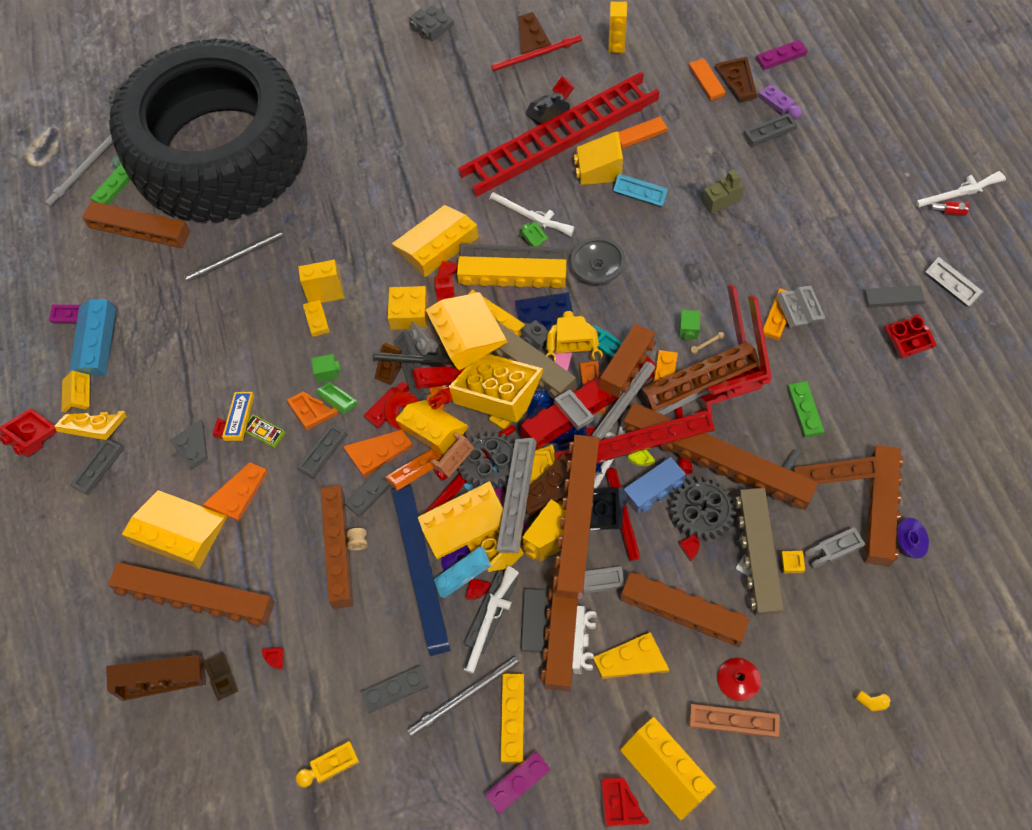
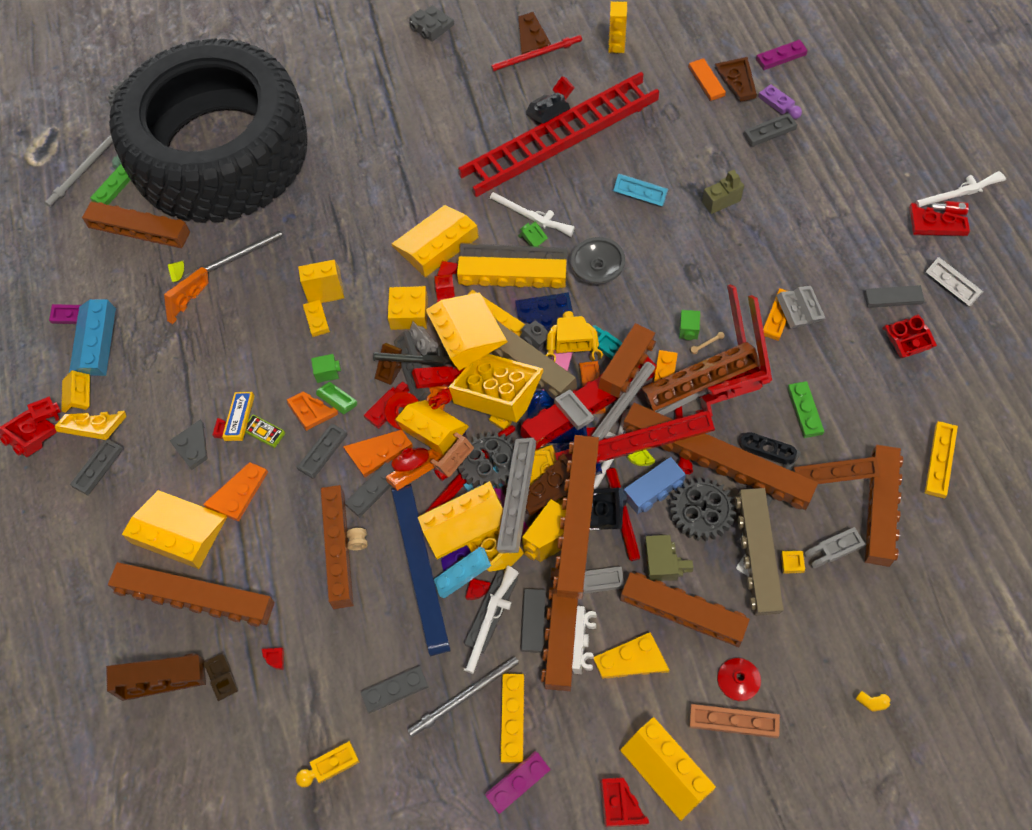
(44, 409): none -> red bracket
(176, 270): none -> neon yellow tile
(179, 296): none -> orange wing
(410, 459): none -> red dish
(599, 160): yellow slope -> none
(642, 132): orange tile -> none
(662, 560): none -> olive hinge
(690, 547): red tile -> none
(784, 448): none -> black beam
(913, 538): dark purple dish -> none
(935, 223): none -> red wing
(941, 460): none -> yellow plate

